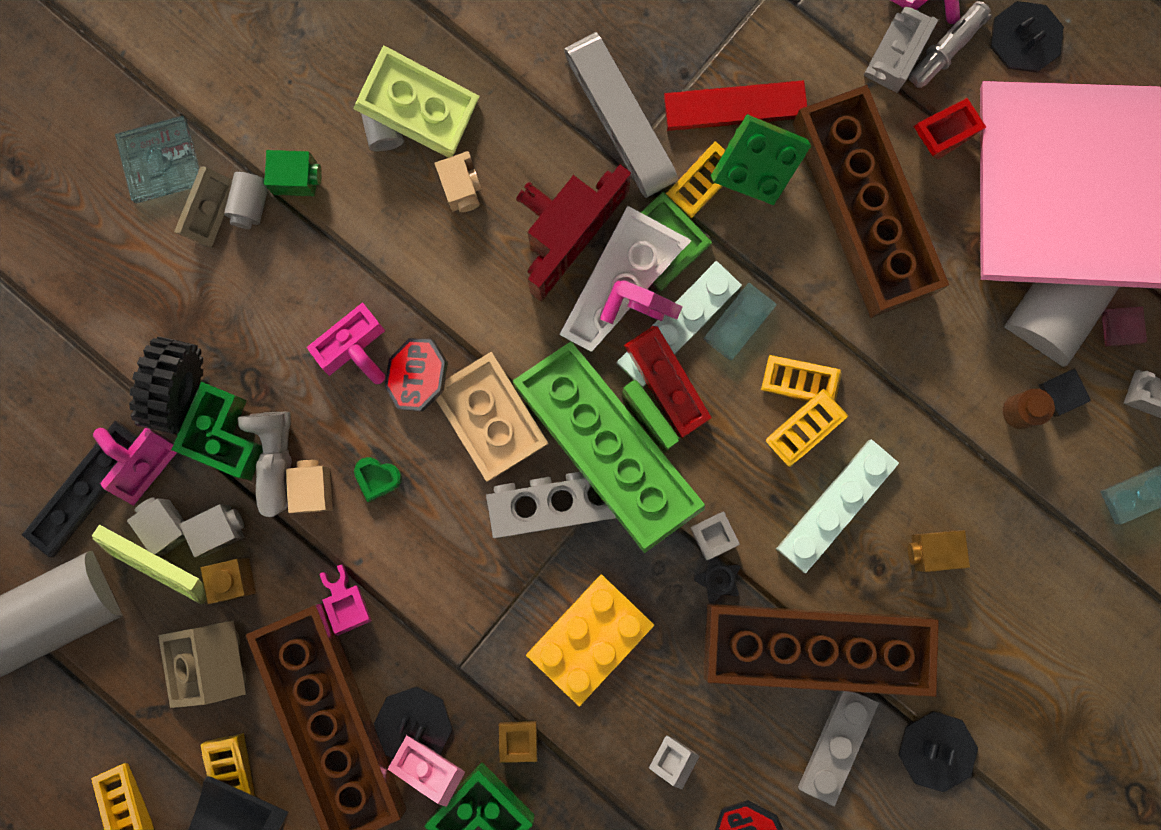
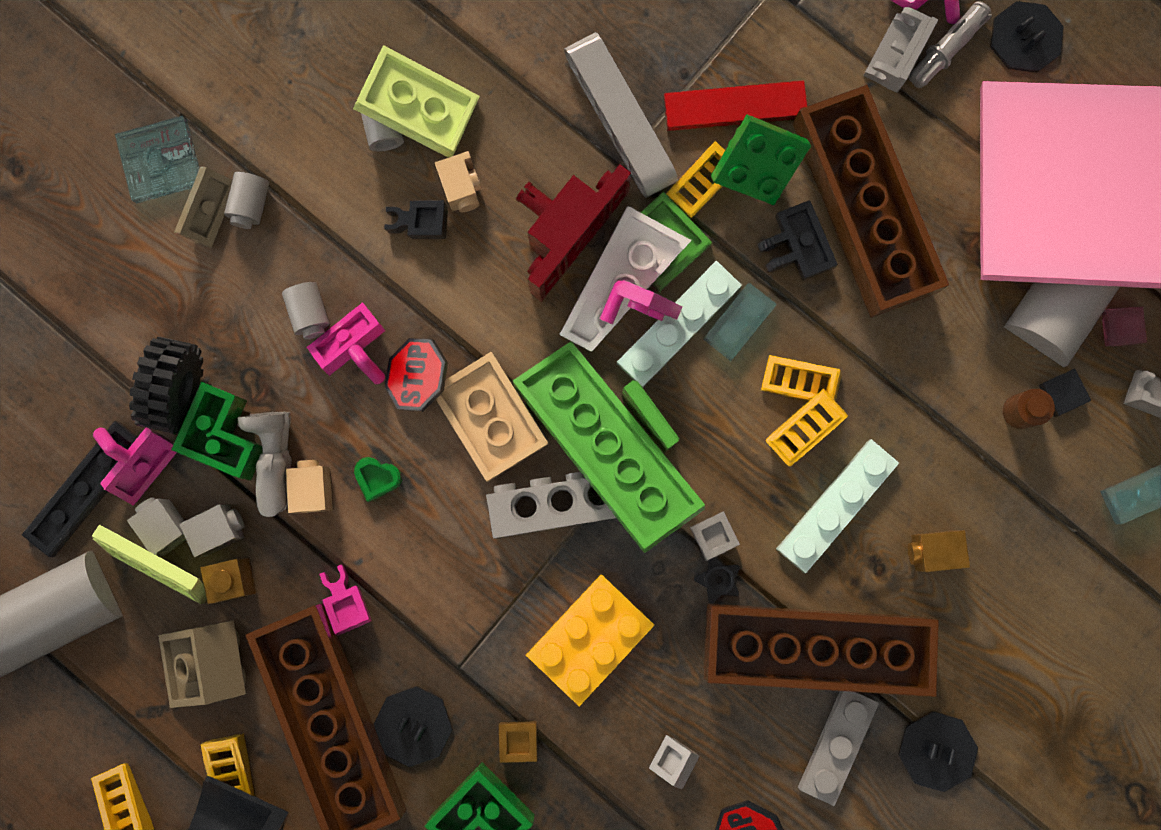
(291, 173): green brick -> none
(306, 310): none -> light grey brick
(423, 220): none -> black plate
(426, 771): bright pink plate -> none
(667, 381): red plate -> none
(805, 242): none -> black hinge
(950, 128): red slope -> none

